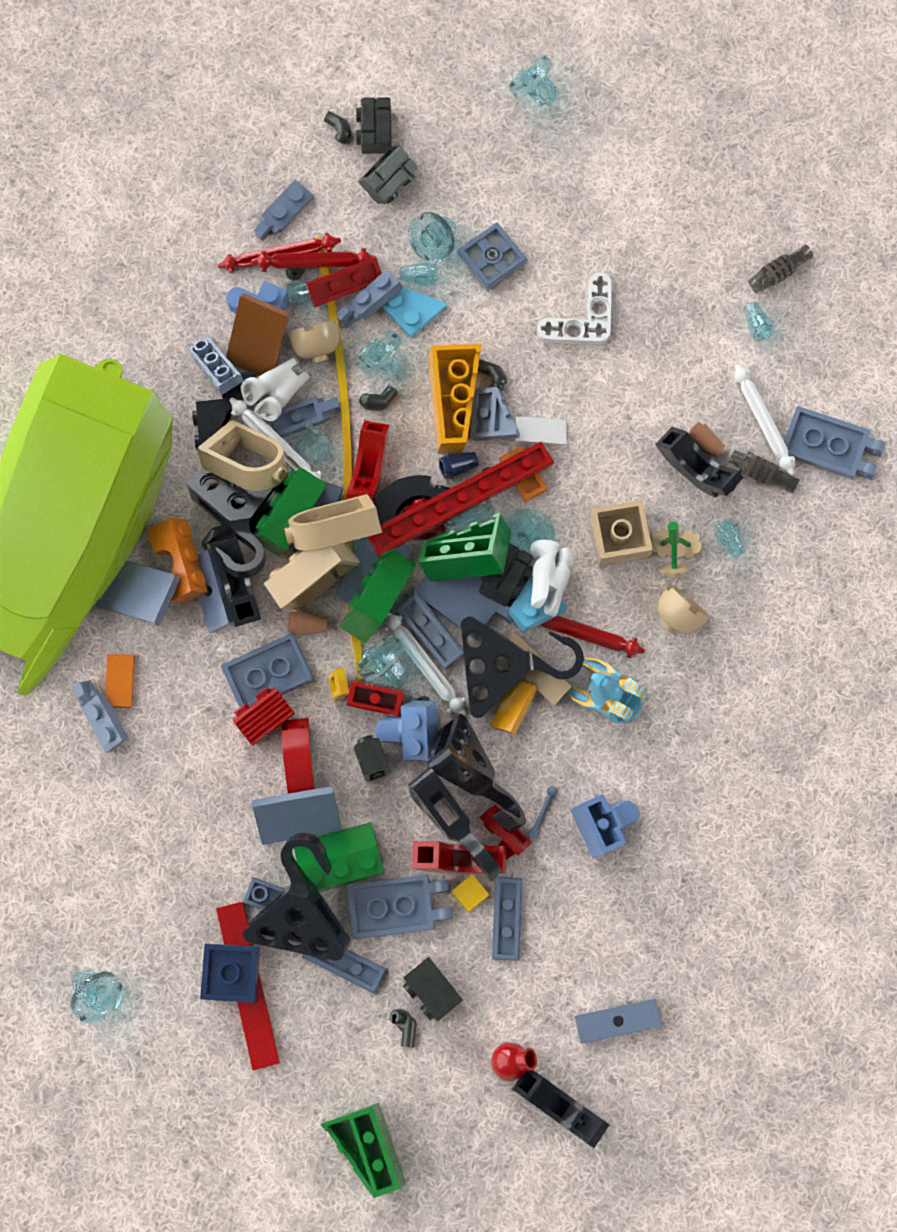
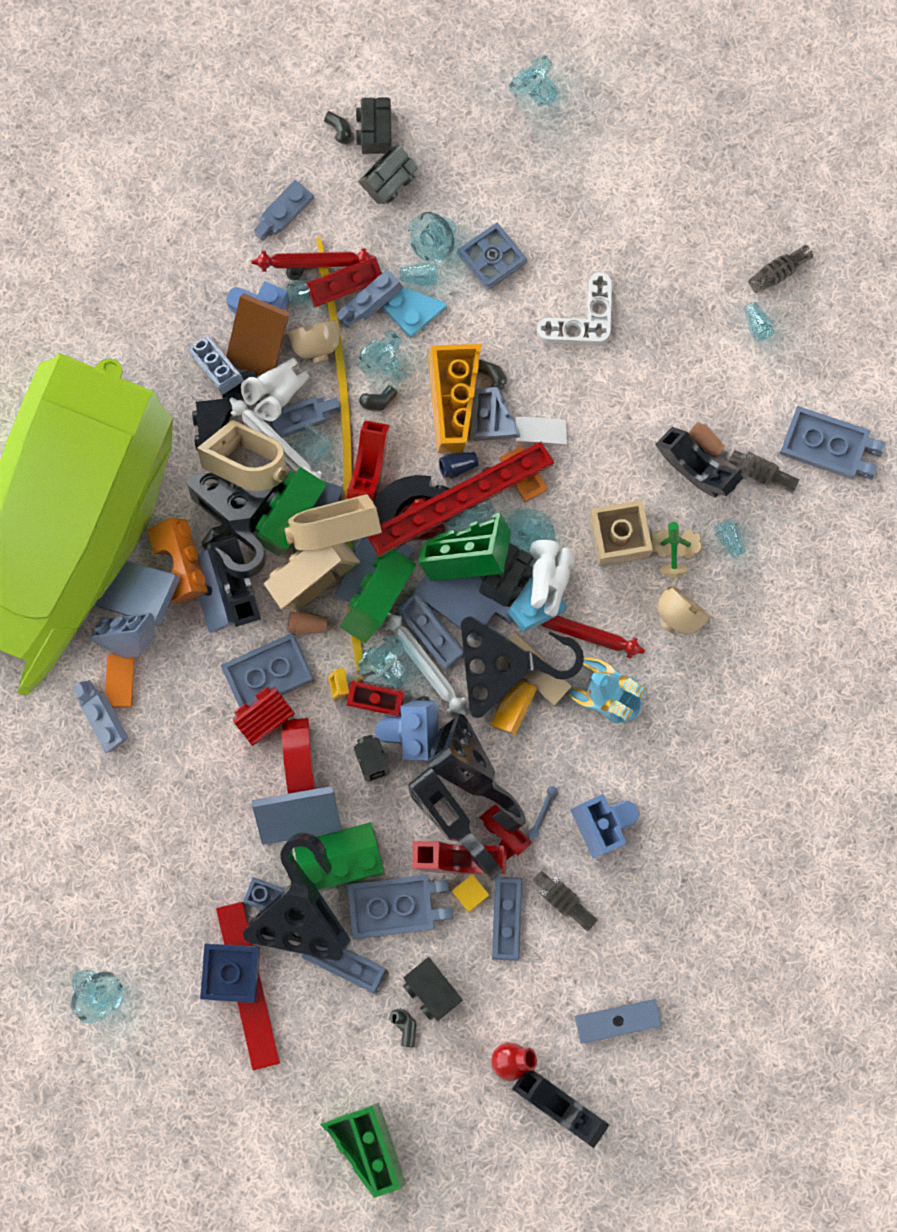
(125, 635): none -> sand blue slope
(311, 245): red wheel -> none
(564, 900): none -> clear smoke hinge
(764, 419): white wheel -> none

